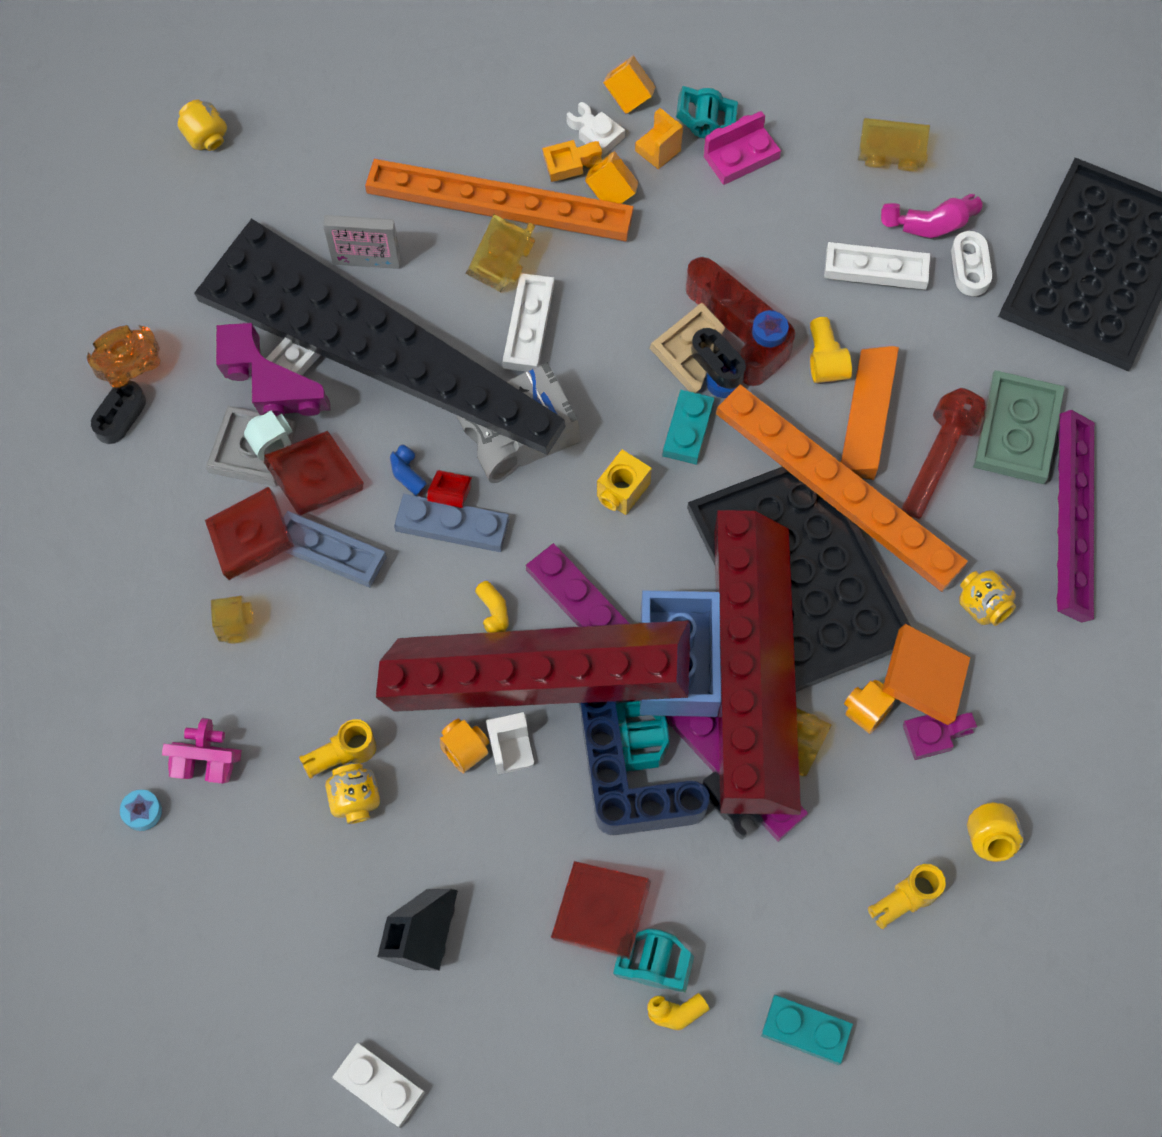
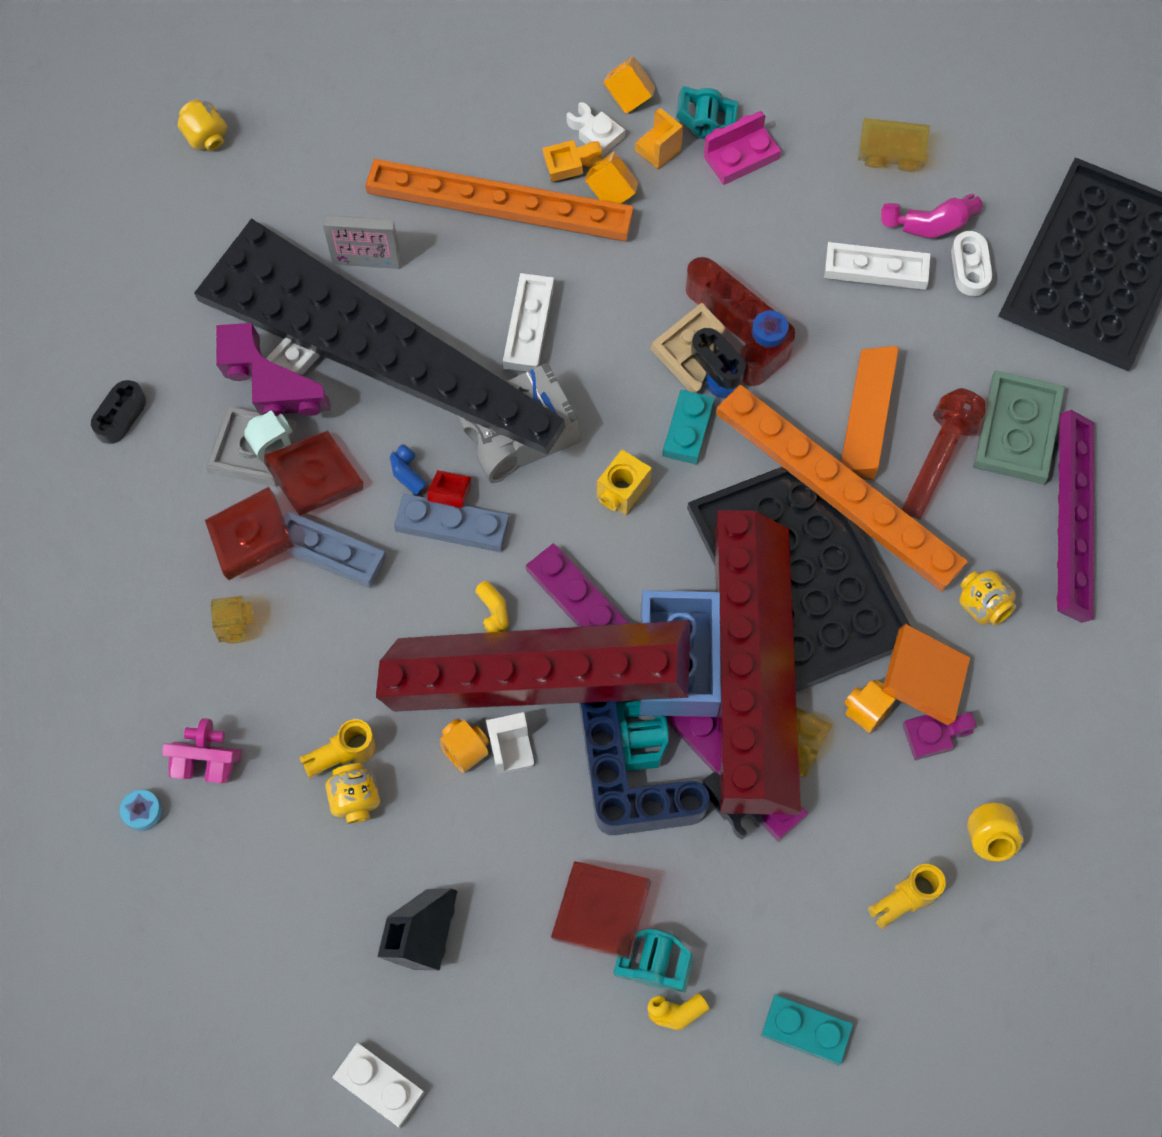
(140, 354): clear orange plate -> none
(499, 253): clear yellow bracket -> none
(828, 359): yellow pin -> none

